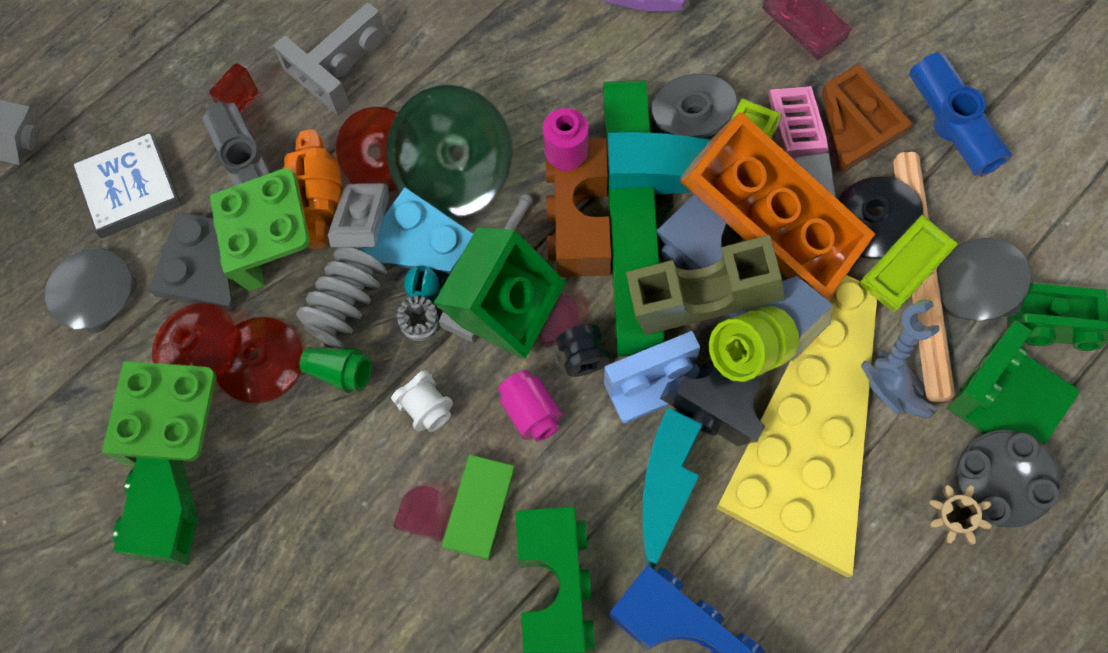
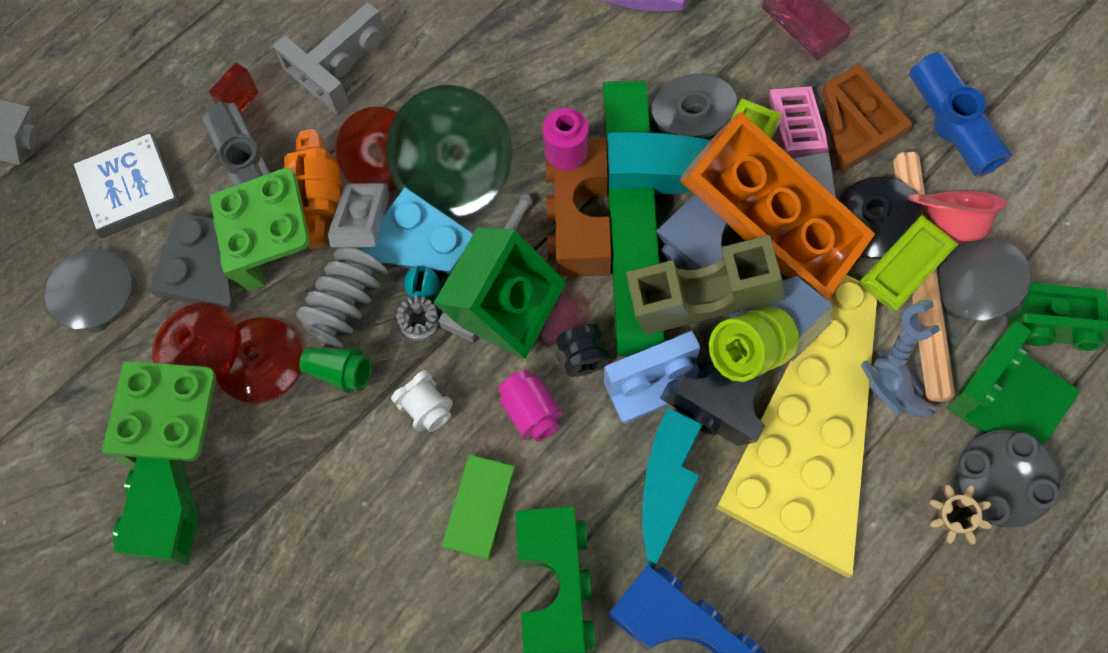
(423, 513): clear pink tile -> none
(963, 213): none -> coral piece

